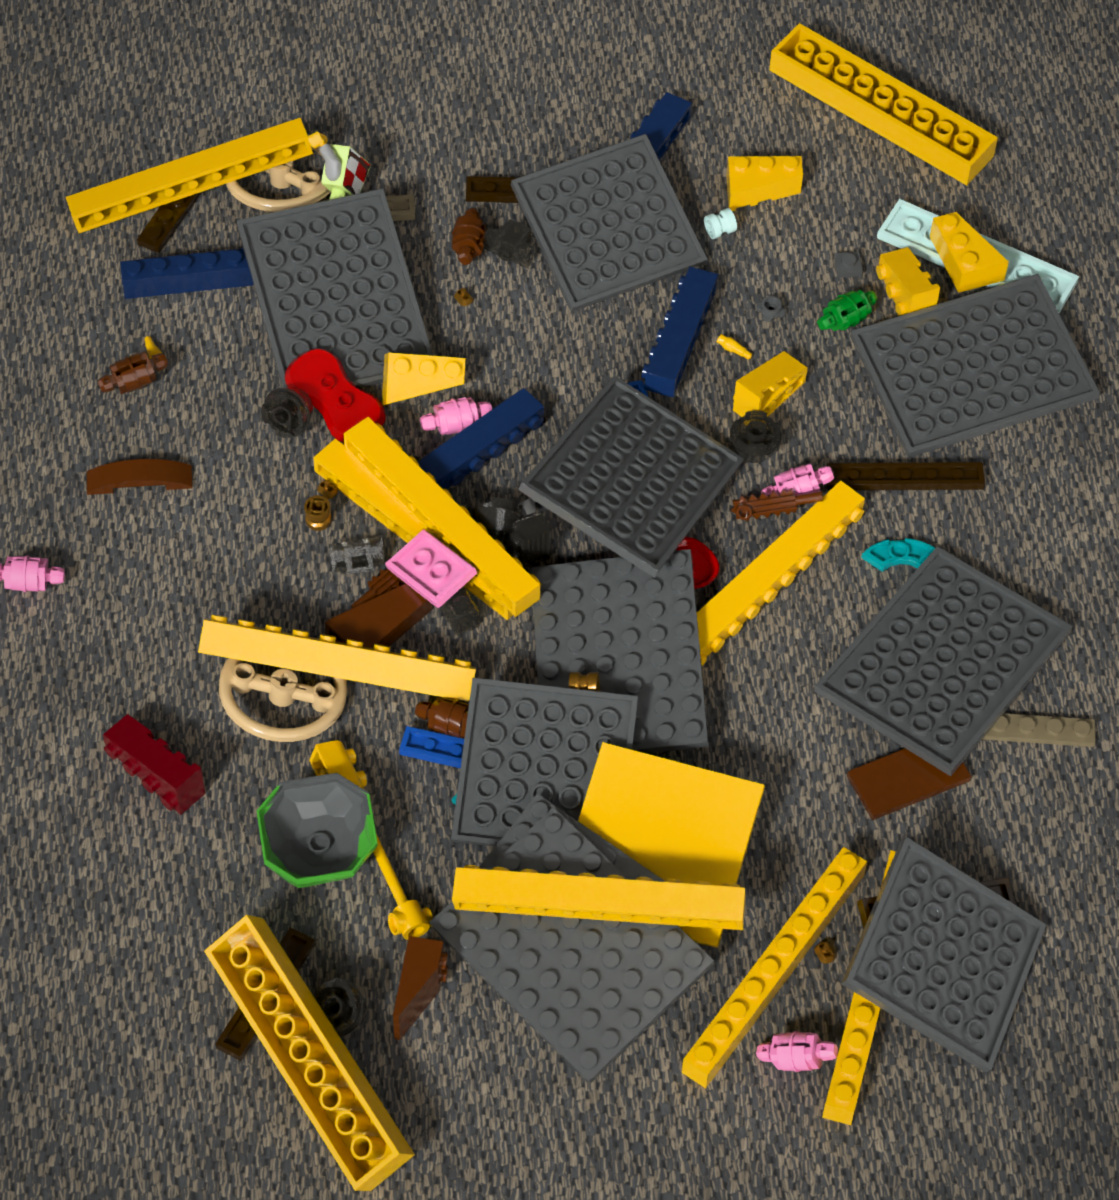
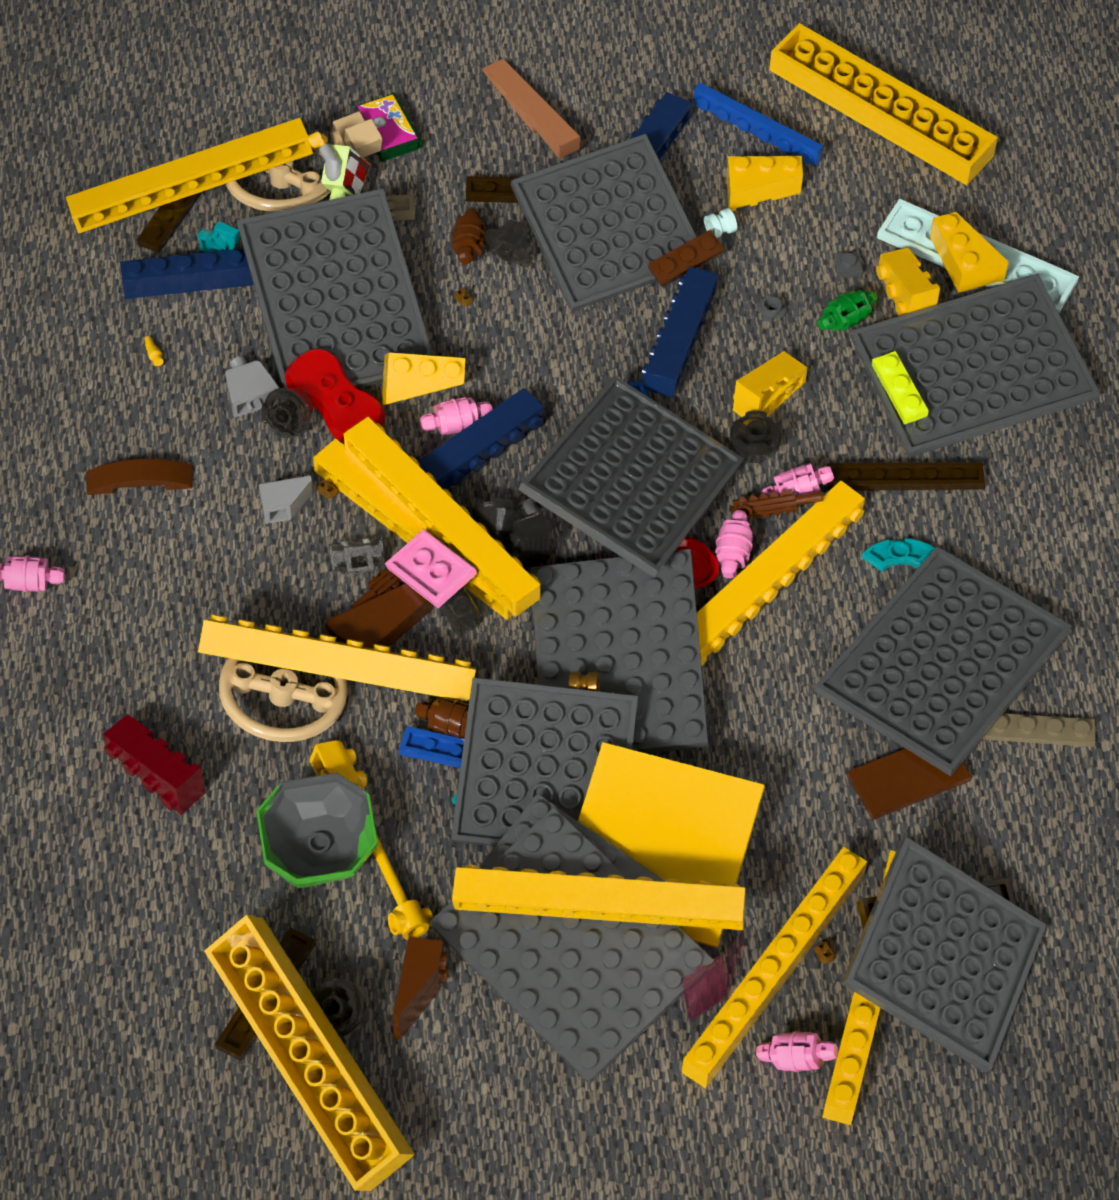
(133, 372): reddish brown piece -> none
(222, 238): none -> teal tile
(248, 385): none -> light grey torso
(284, 498): none -> light grey slope
(317, 513): pearl gold wheel -> none
(357, 134): none -> tan brick
(393, 125): none -> piece
(533, 109): none -> nougat slope
(691, 254): none -> reddish brown plate
(704, 988): none -> clear pink piece
(732, 345): yellow piece -> none
(734, 544): none -> bright pink piece
(757, 124): none -> blue plate
(900, 387): none -> neon yellow plate

